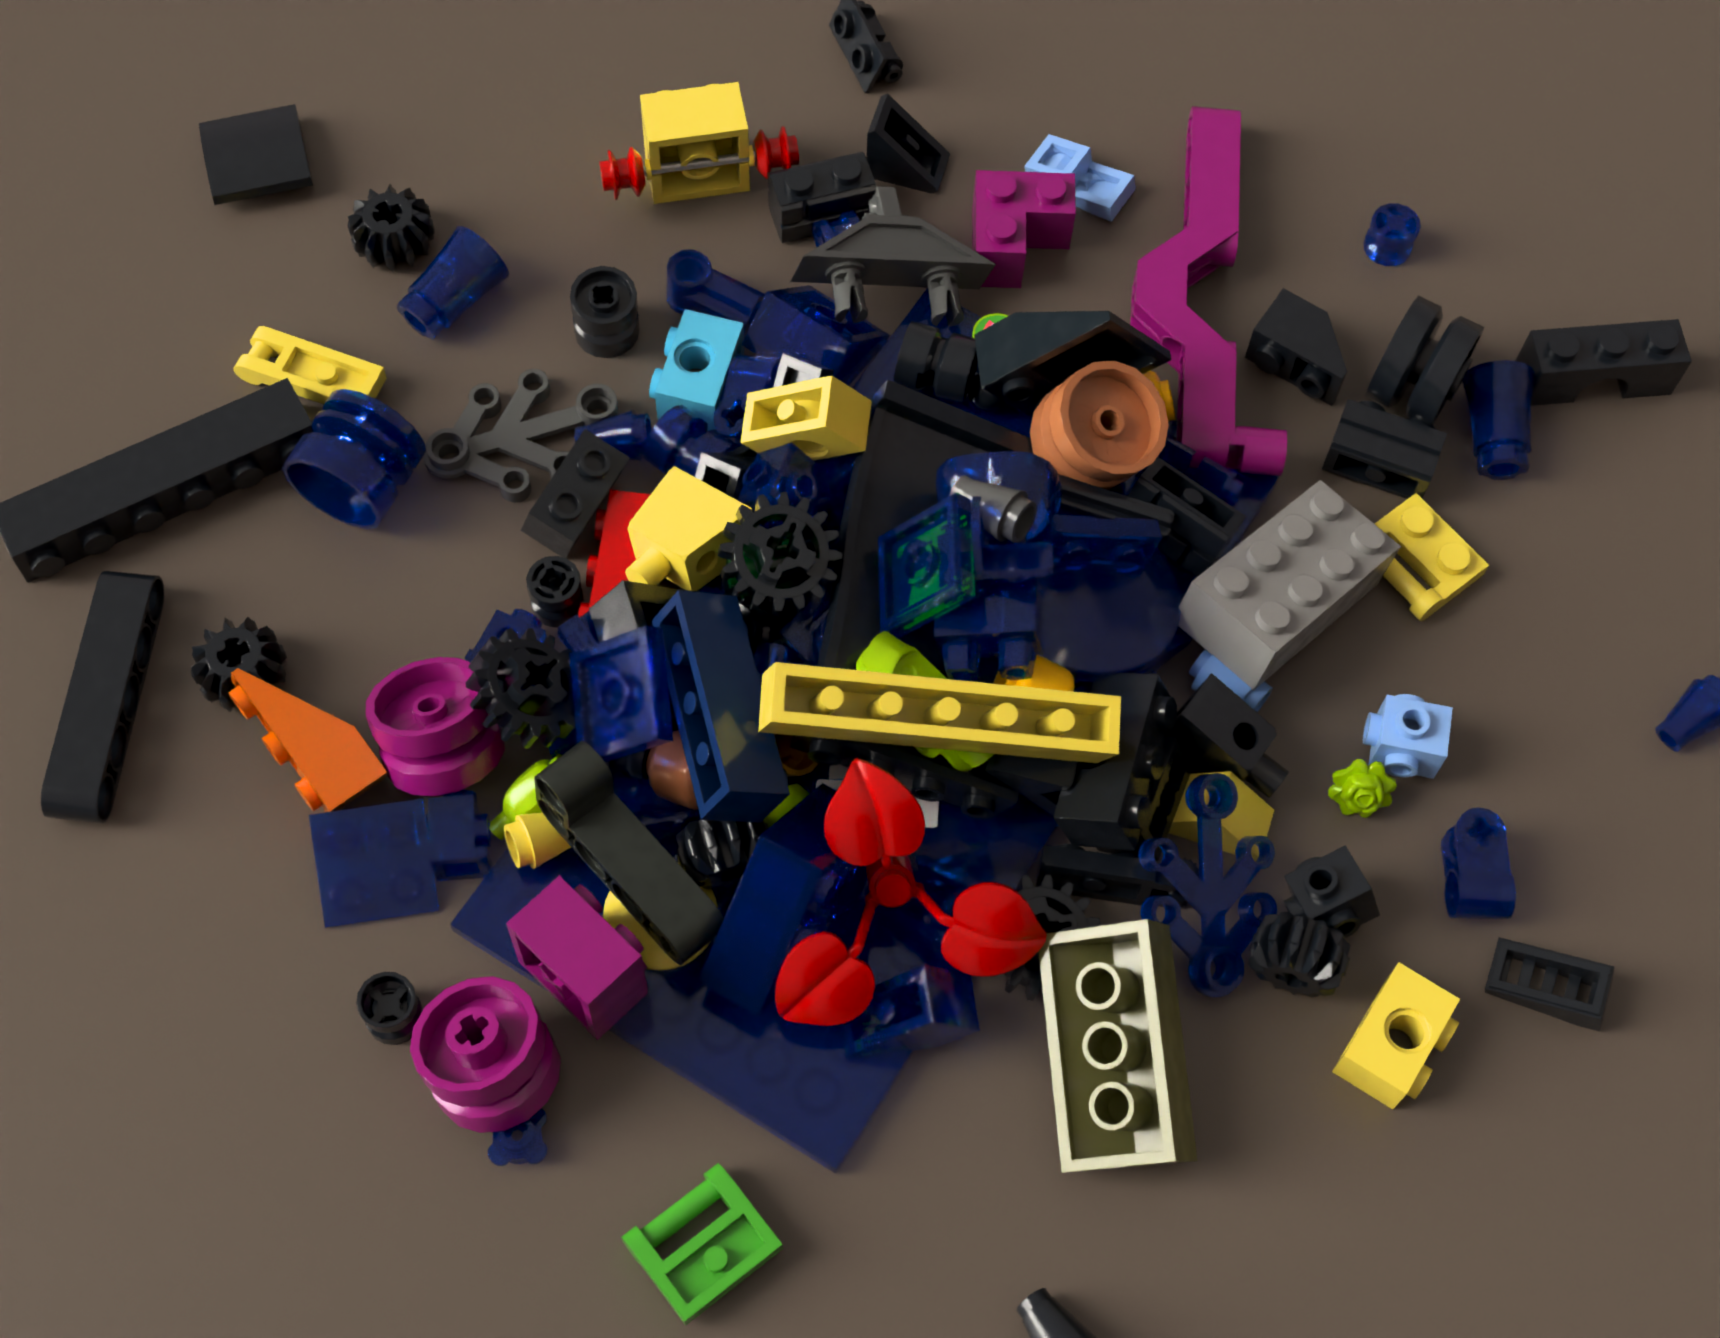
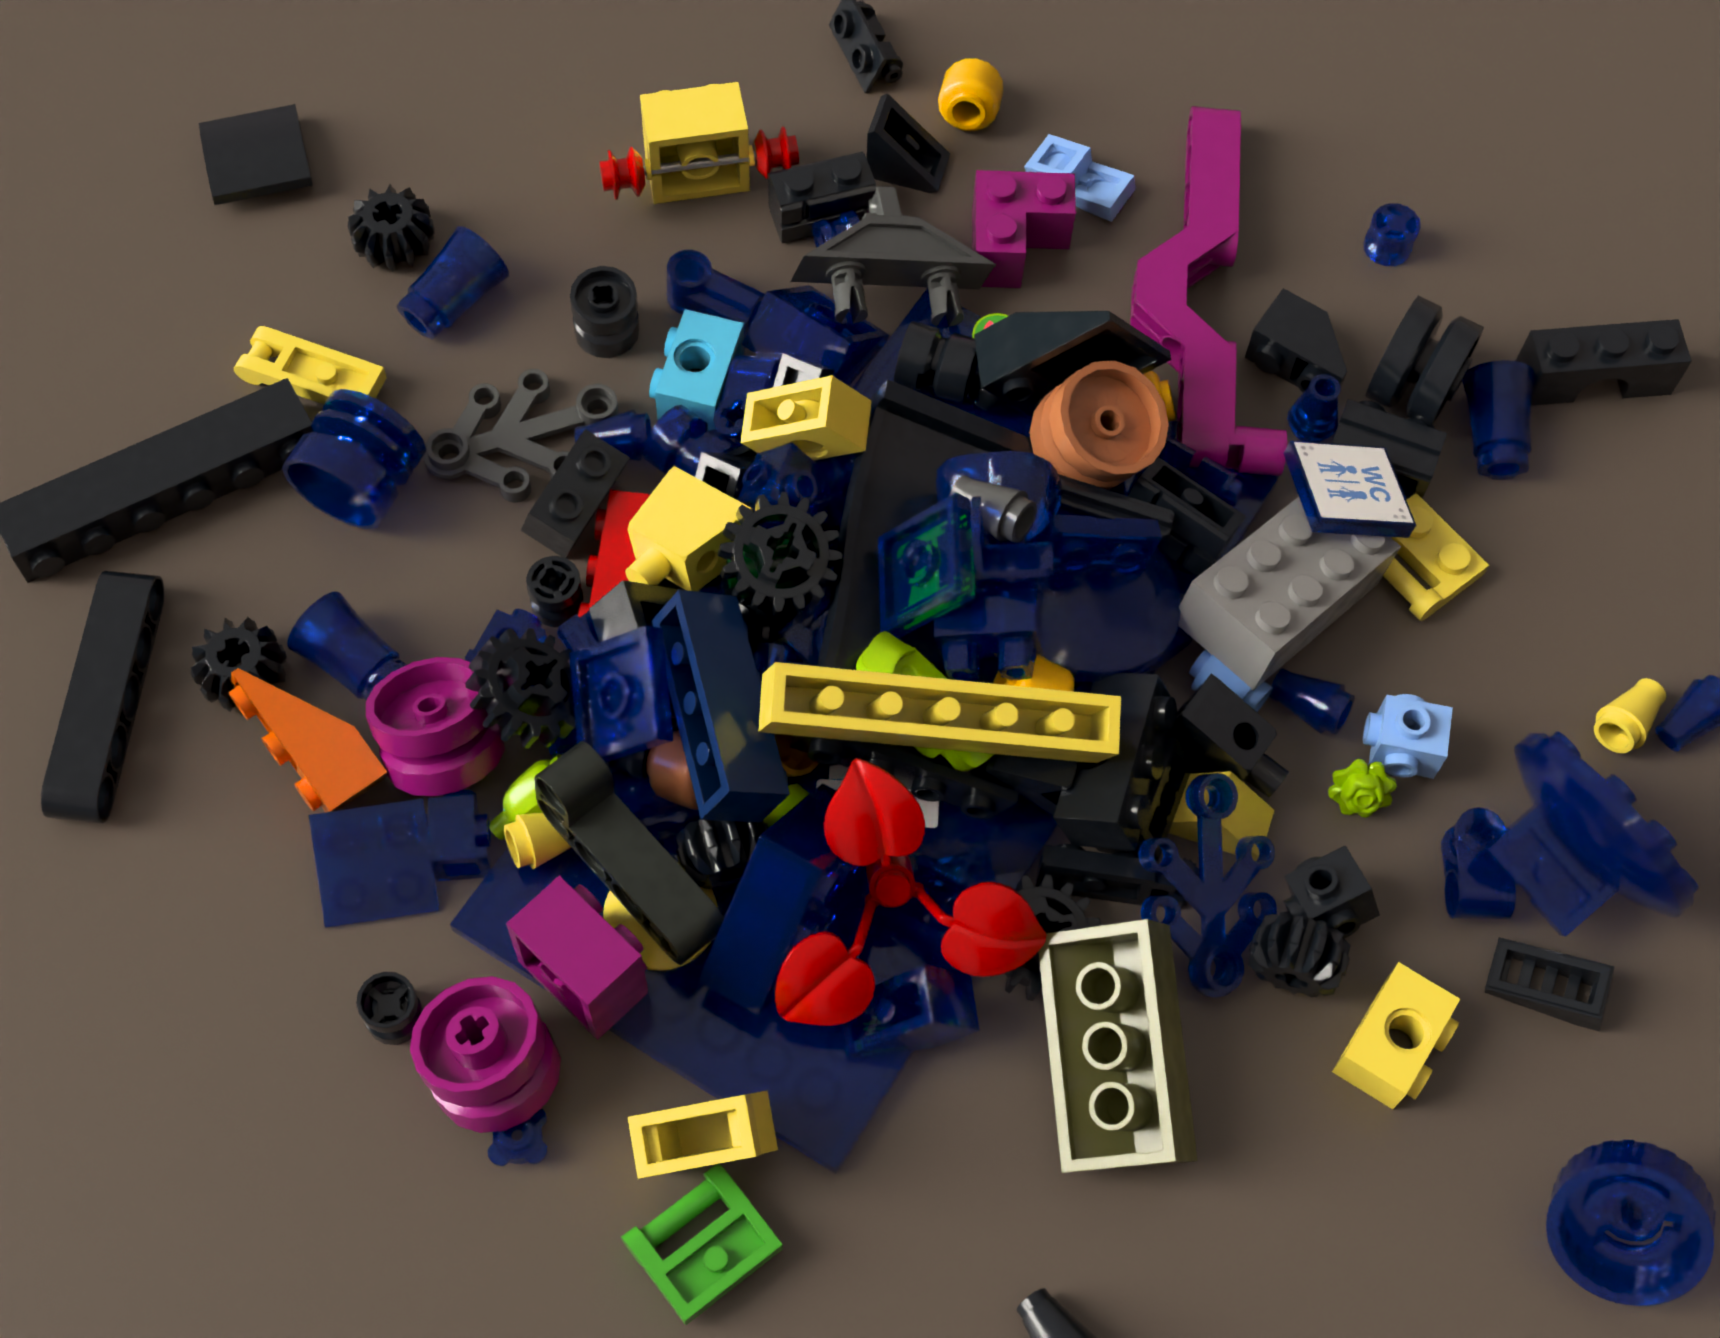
(343, 645): none -> clear blue plant
(702, 1134): none -> light yellow hips
(970, 94): none -> yellow head
(1314, 700): none -> clear blue cone
(1316, 411): none -> clear blue cone
(1349, 489): none -> tile
(1585, 841): none -> clear blue bracket
(1628, 719): none -> light yellow cone
(1631, 1193): none -> clear blue piece

